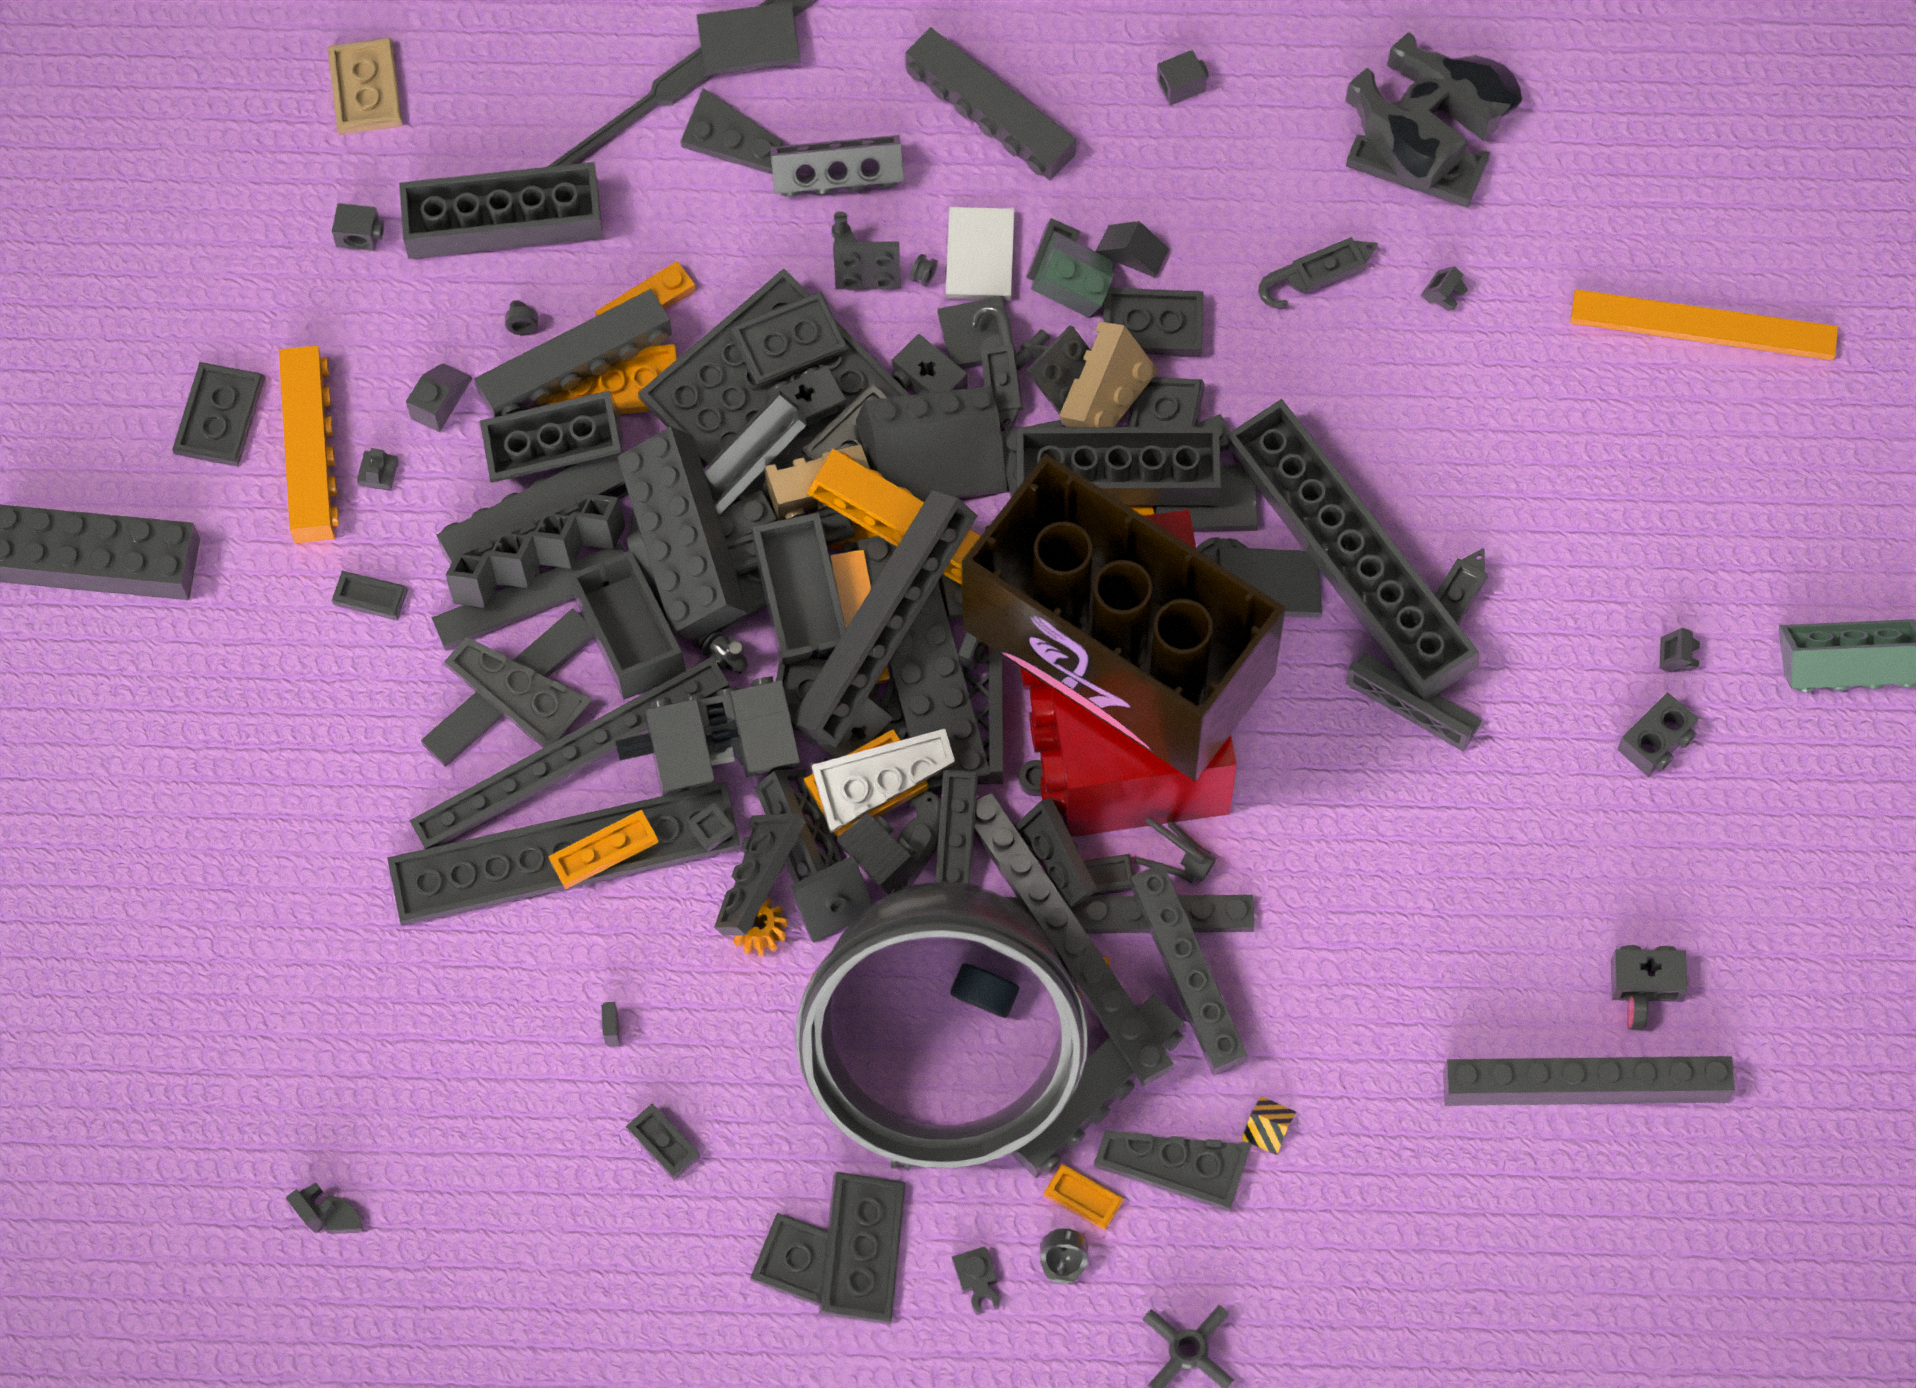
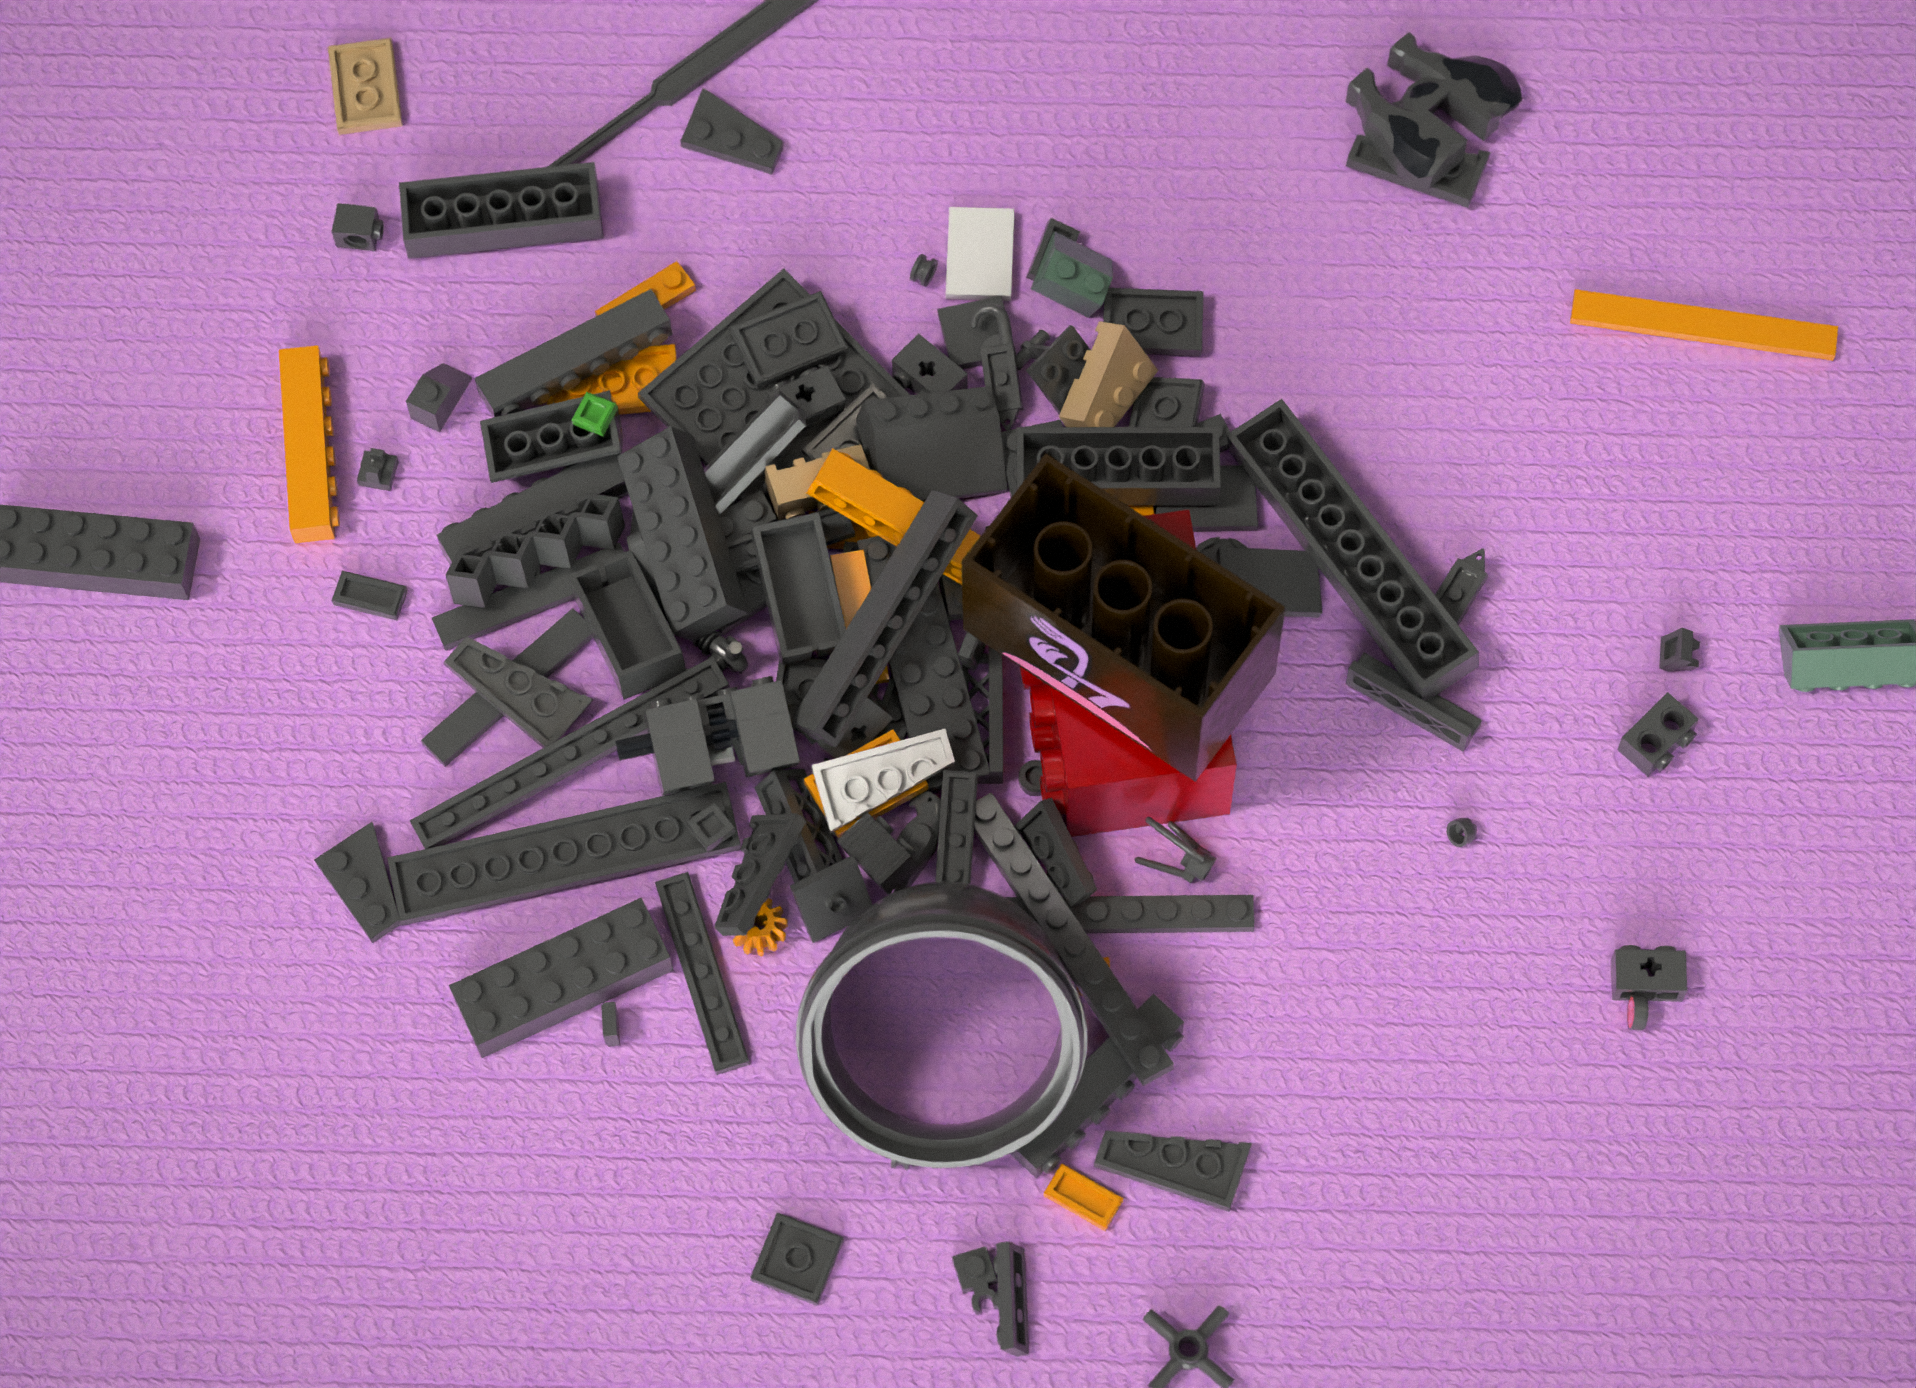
(218, 414): dark grey tile -> none
(304, 1204): dark grey tile -> none
(343, 1218): dark grey tile -> none
(361, 881): none -> dark grey wing
(521, 318): dark grey tile -> none
(561, 977): none -> dark grey brick
(594, 414): none -> bright green tile
(603, 849): light orange plate -> none
(663, 1141): dark grey plate -> none
(702, 973): none -> dark grey tile
(748, 38): dark grey tile -> none
(822, 154): brick -> none
(862, 1248): dark grey tile -> none
(863, 263): dark grey plate -> none
(984, 990): black wheel -> none
(990, 104): dark grey brick -> none
(1011, 1299): none -> dark grey plate
(1064, 1251): dark grey piece -> none
(1111, 874): dark grey tile -> none
(1133, 247): dark grey slope -> none
(1182, 77): dark grey brick -> none
(1188, 969): dark grey brick -> none
(1268, 1125): sticker -> none
(1319, 269): dark grey plate -> none
(1442, 285): dark grey tile -> none
(1457, 827): none -> dark grey hinge
(1588, 1080): dark grey brick -> none

